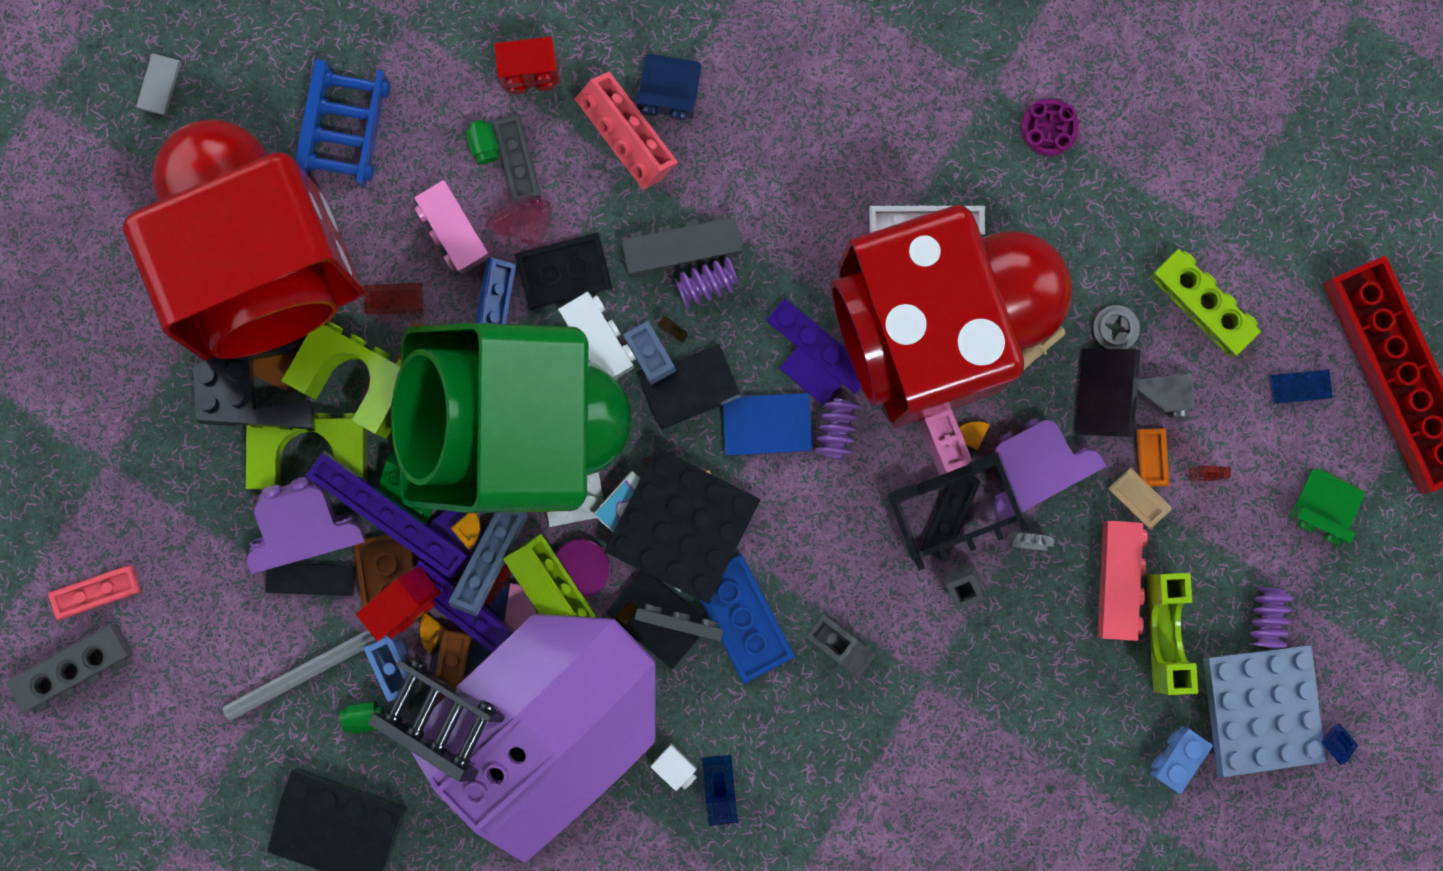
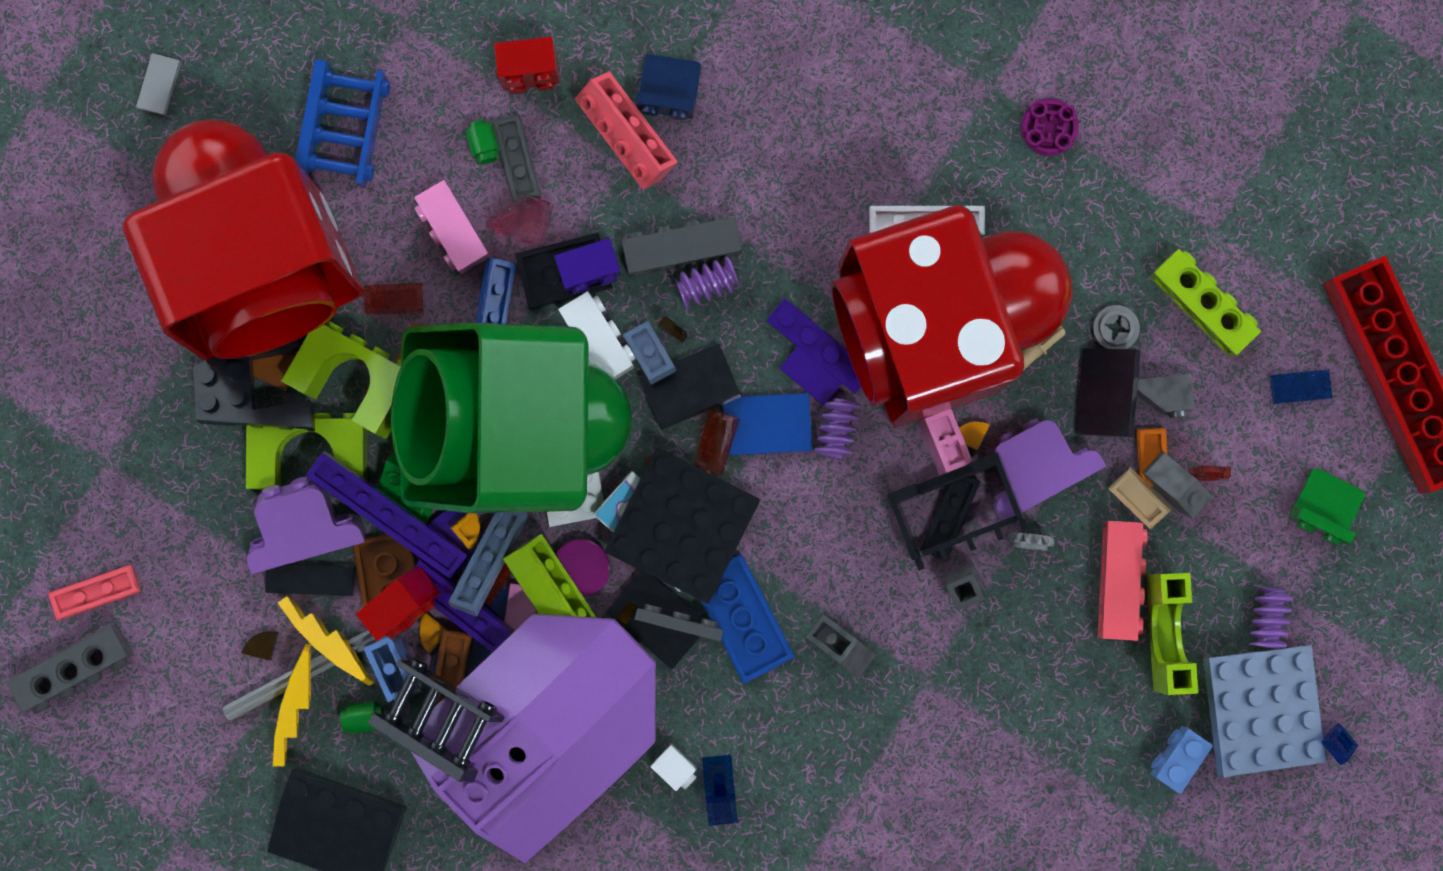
(261, 645): none -> dark brown tile
(296, 697): none -> yellow slope
(332, 646): none -> yellow slope
(588, 266): none -> dark purple brick
(716, 441): none -> clear red tile
(1177, 485): none -> flat silver slope

